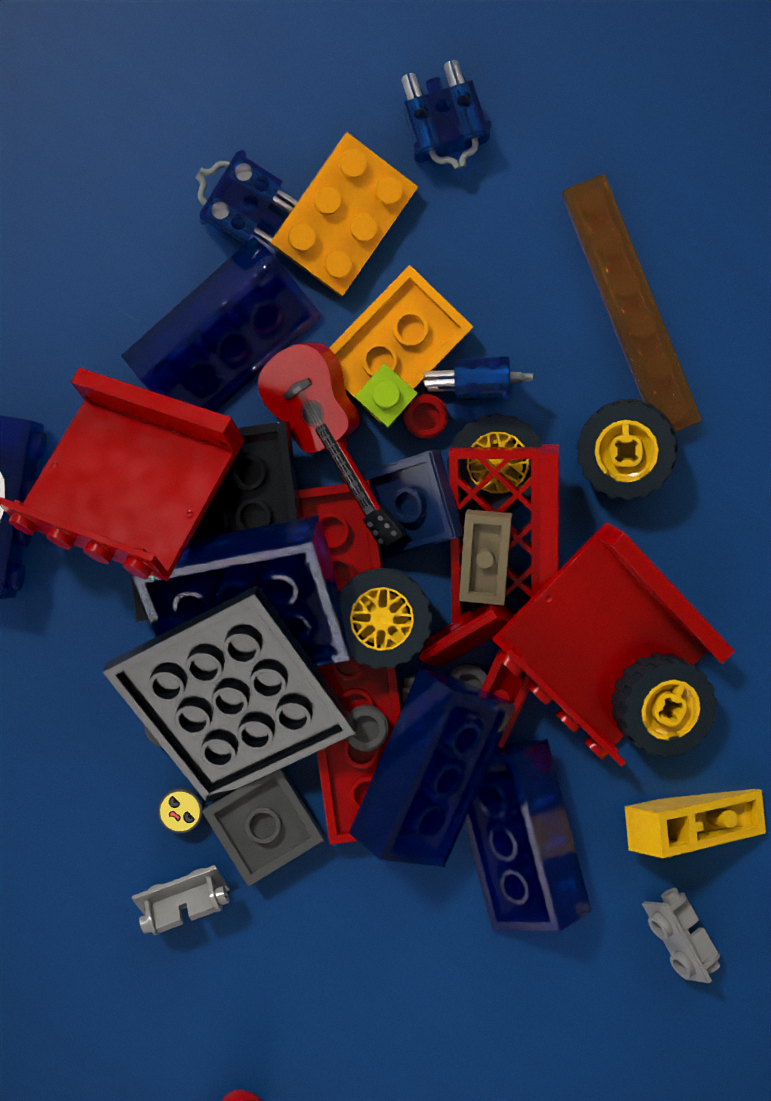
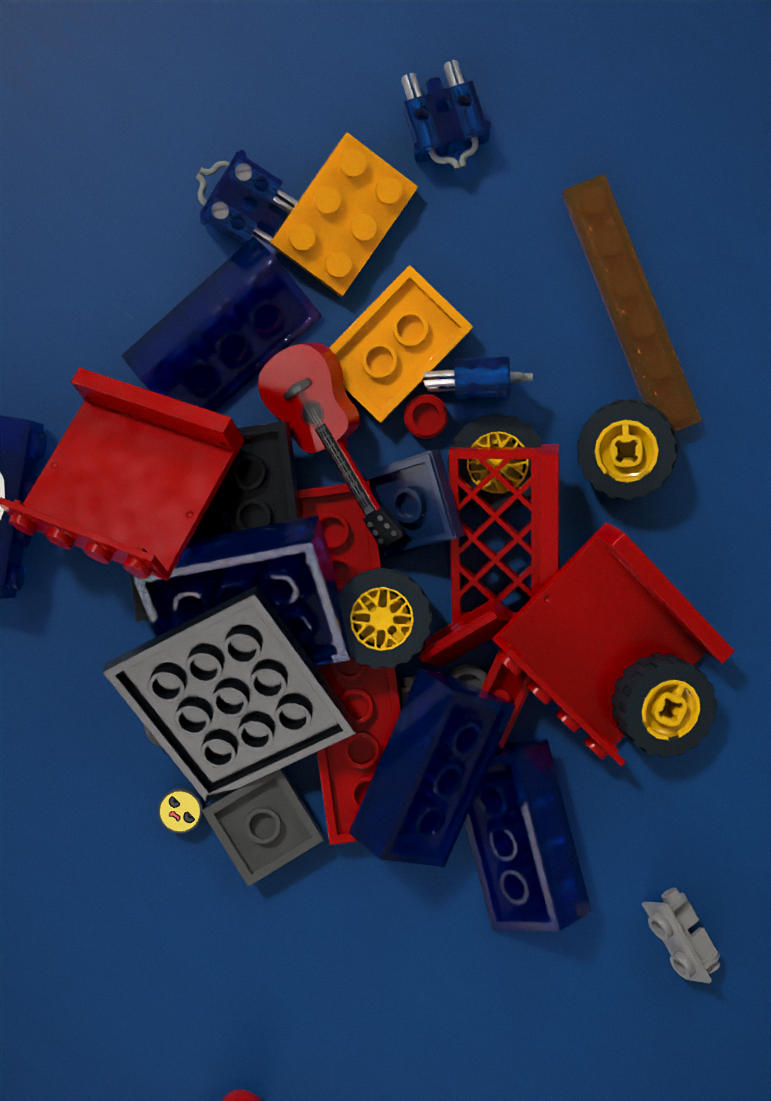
(199, 892): light grey hinge -> none
(371, 728): dark grey tile -> none
(386, 395): lime plate -> none
(485, 557): dark tan plate -> none
(693, 822): yellow slope -> none

